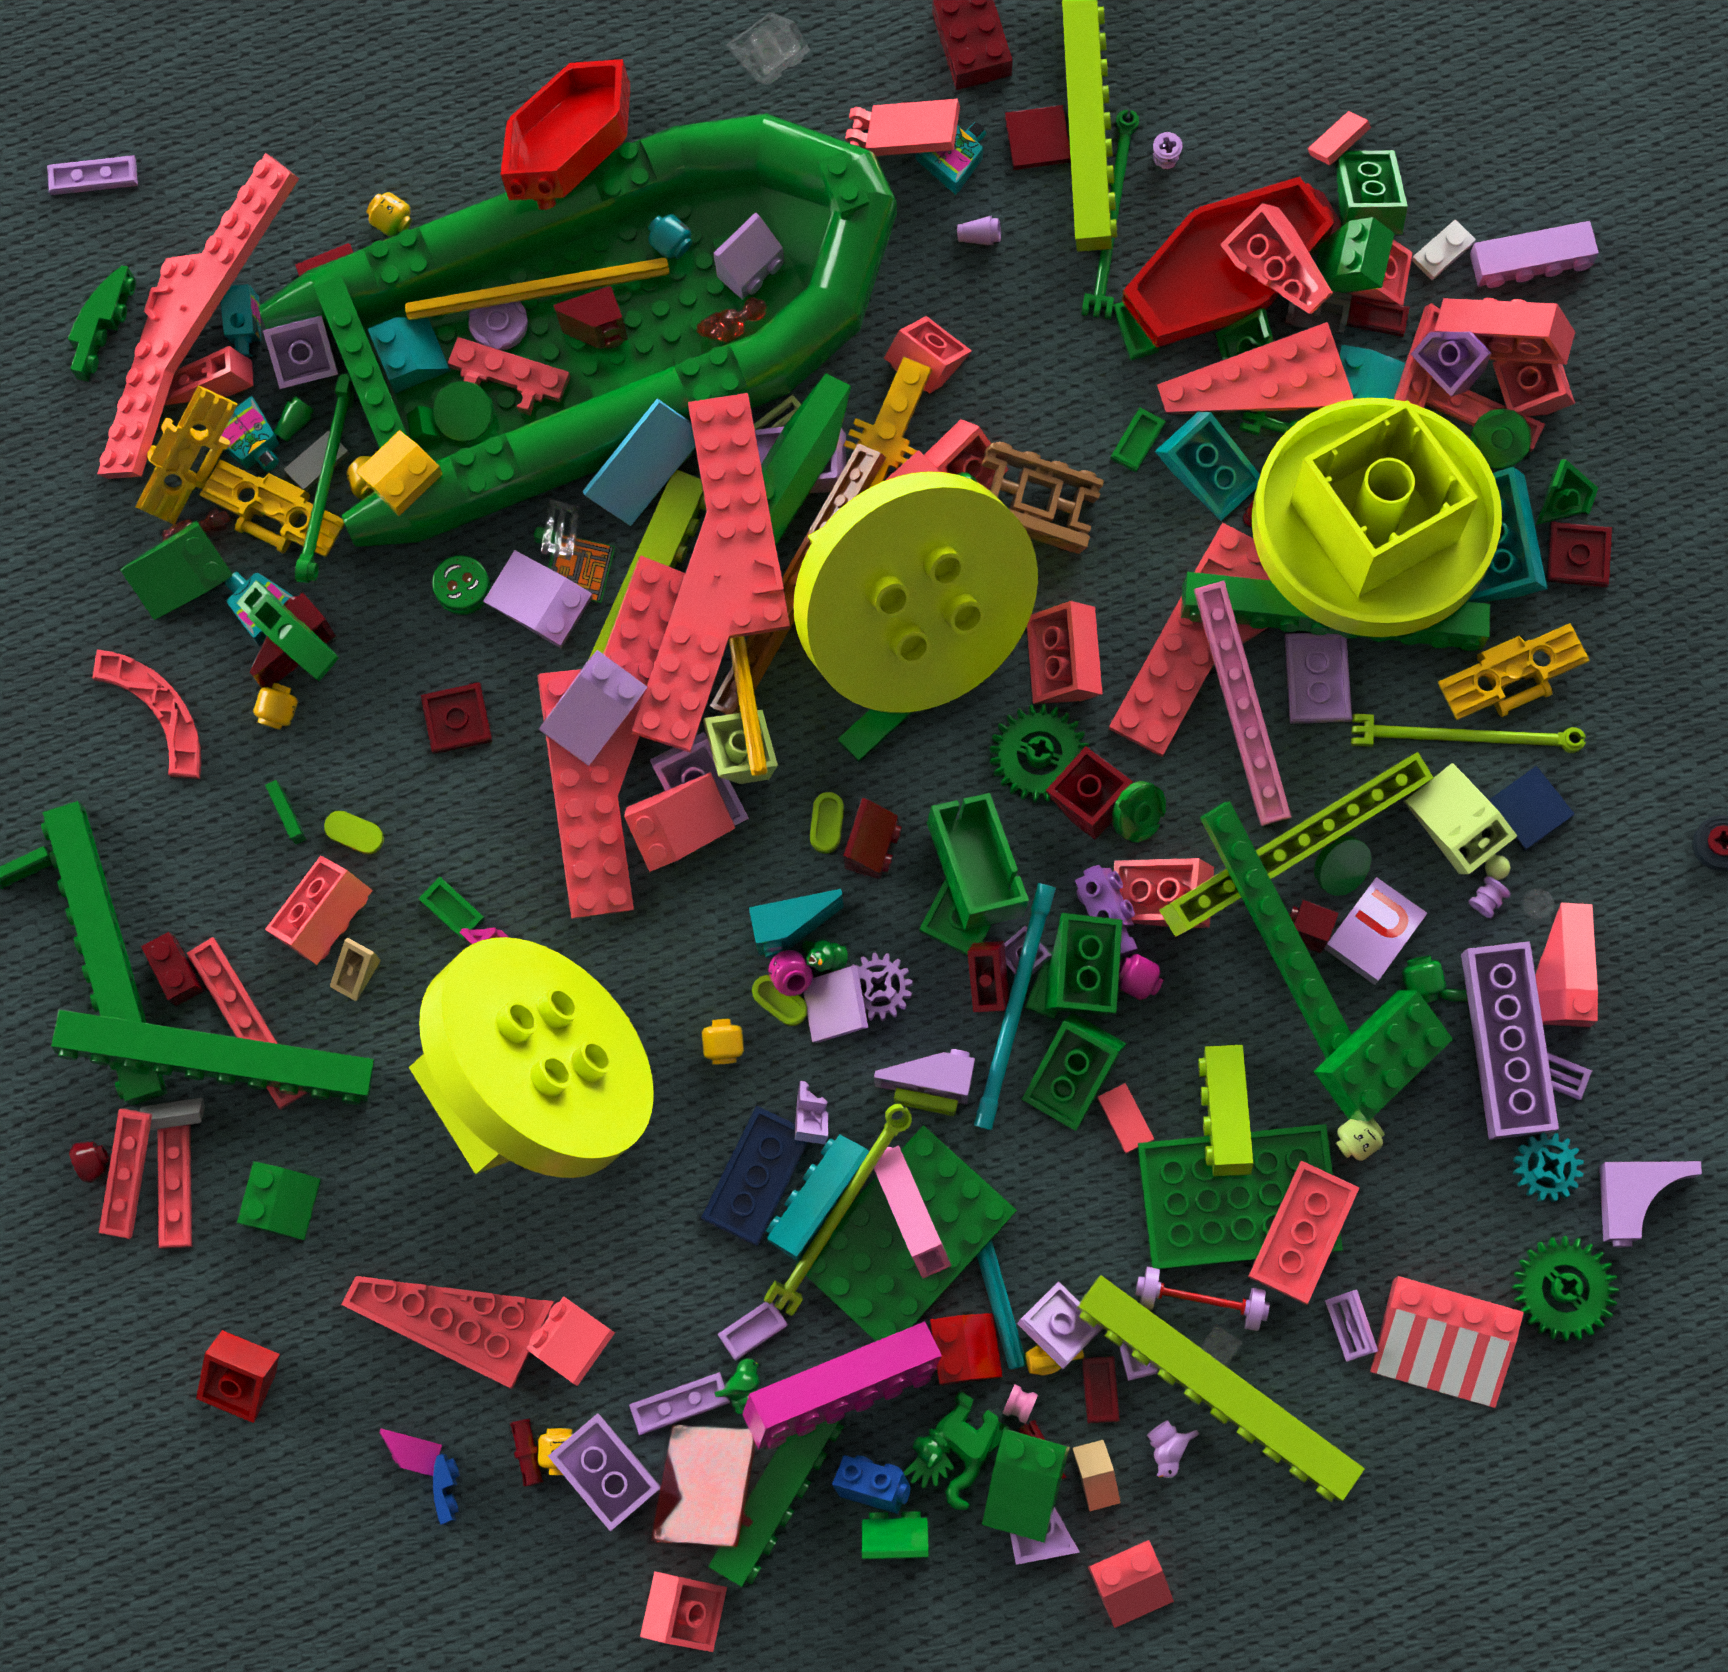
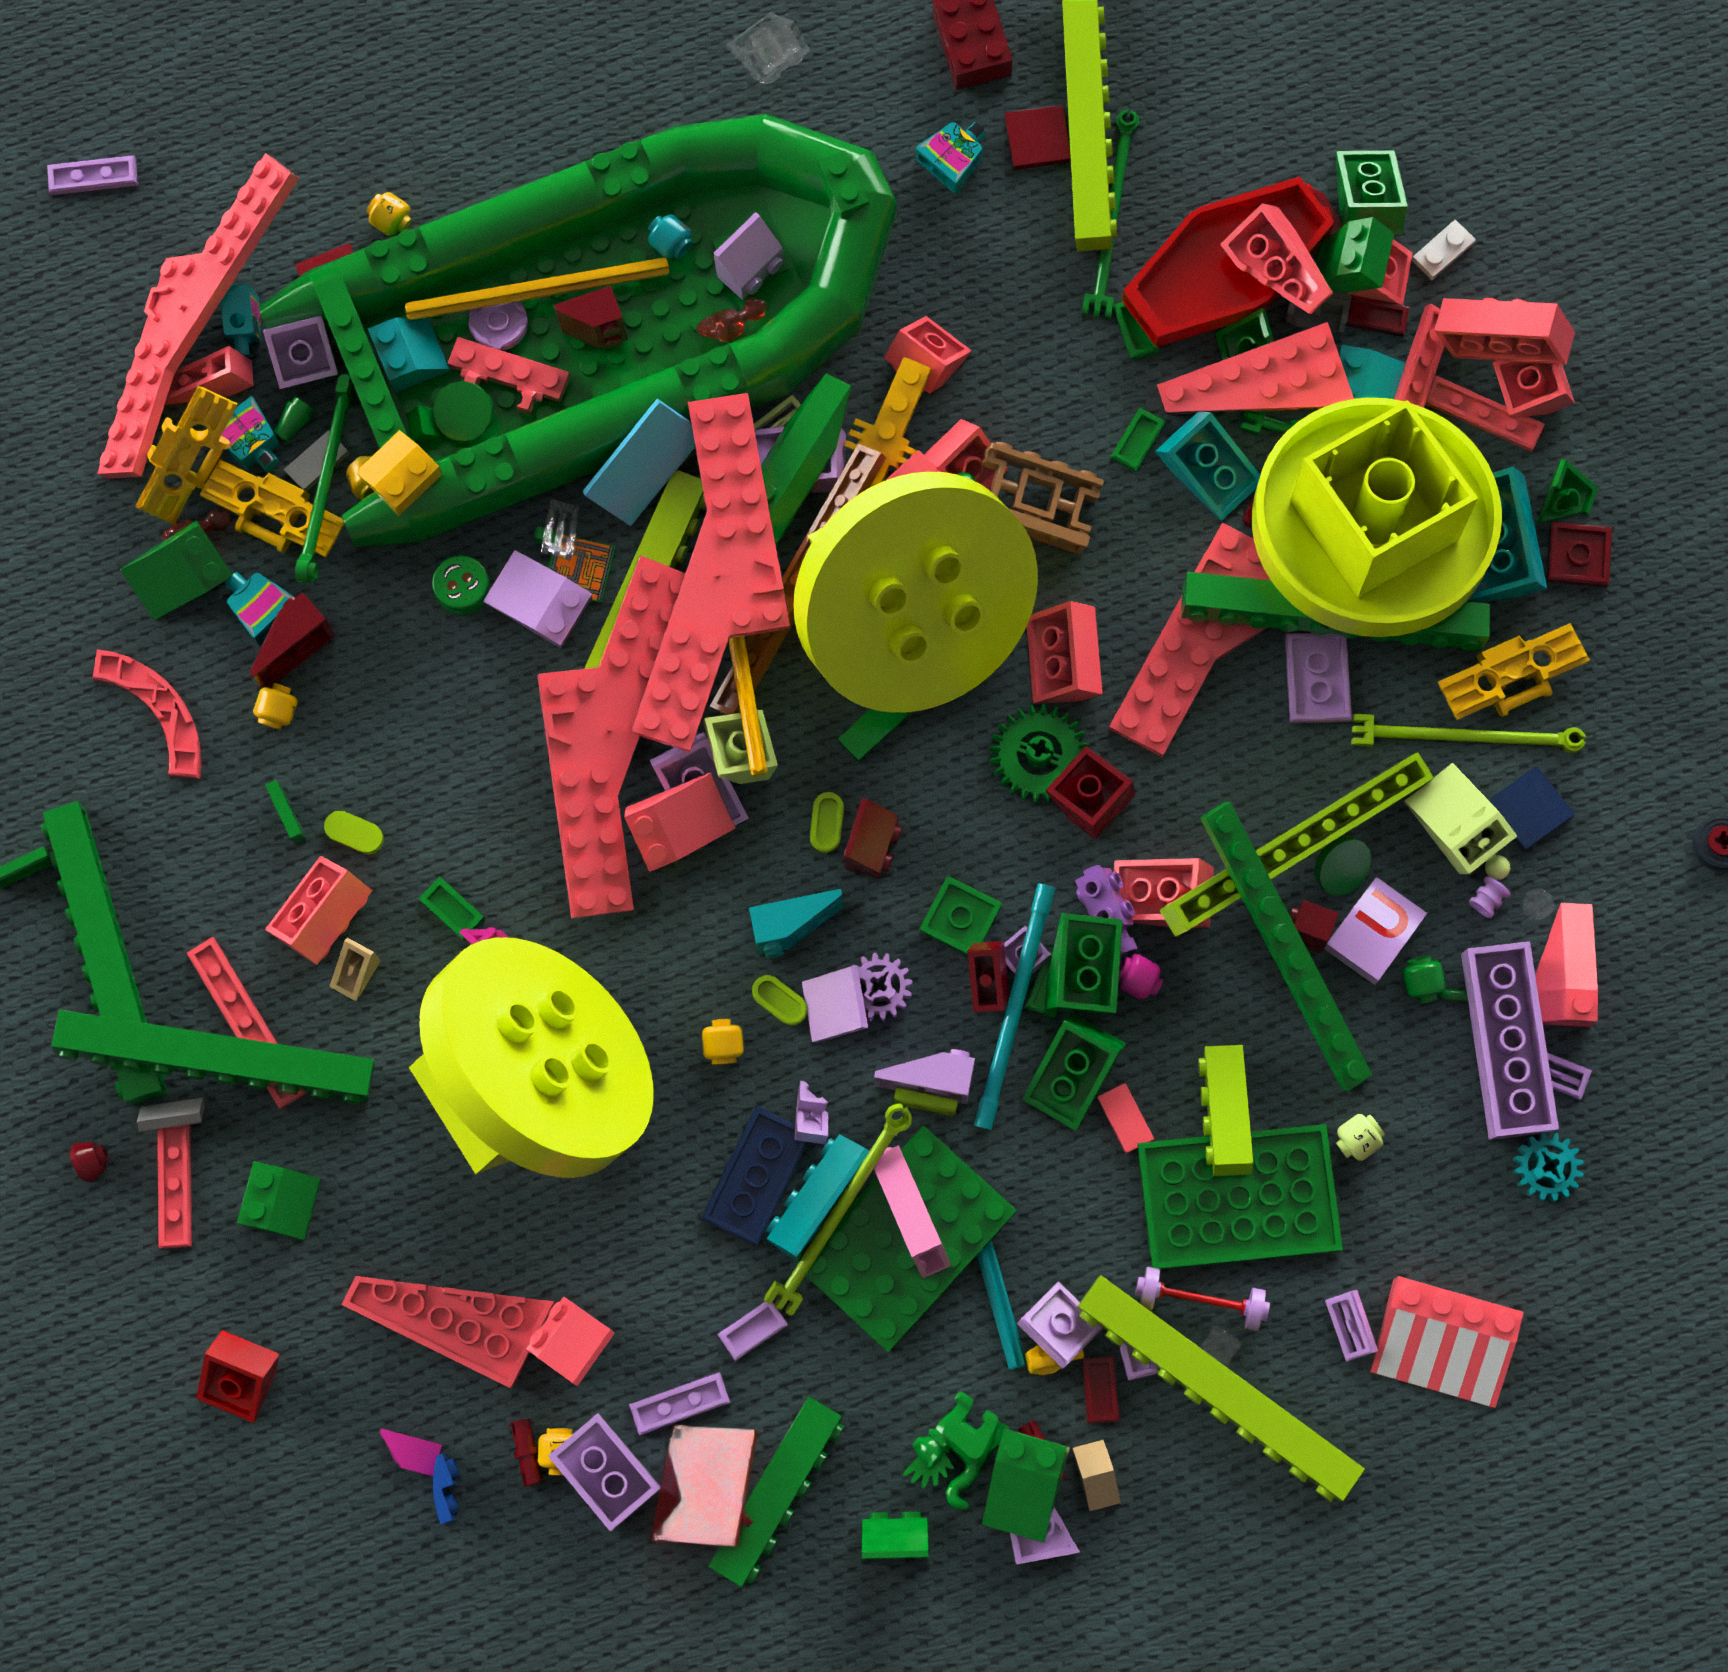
(101, 311): green slope -> none
(125, 1173): coral tile -> none
(172, 968): dark red brick -> none
(287, 631): green slope -> none
(456, 718): dark red tile -> none
(565, 131): red container -> none
(592, 707): lavender slope -> none
(683, 1612): coral slope -> none
(741, 1384): green animal -> none
(790, 973): dark pink head -> none
(825, 955): green animal -> none
(841, 1386): dark pink brick -> none
(871, 1483): blue brick -> none
(905, 127): coral tile -> none
(966, 1348): red slope -> none
(977, 862): green piece -> none
(980, 231): lavender cone -> none
(1020, 1404): bright pink wheel -> none
(1131, 1583): coral slope -> none
(1138, 811): green tile -> none
(1169, 1447): lavender animal -> none
(1172, 144): lavender bush -> none
(1242, 703): bright pink tile -> none
(1303, 1232): coral plate -> none
(1339, 138): coral tile -> none
(1383, 1055): green brick -> none
(1453, 359): medium lavender slope -> none
(1502, 437): green tile -> none
(1534, 254): lavender brick -> none
(1588, 1311): green gear -> none
(1628, 1191): lavender arch -> none

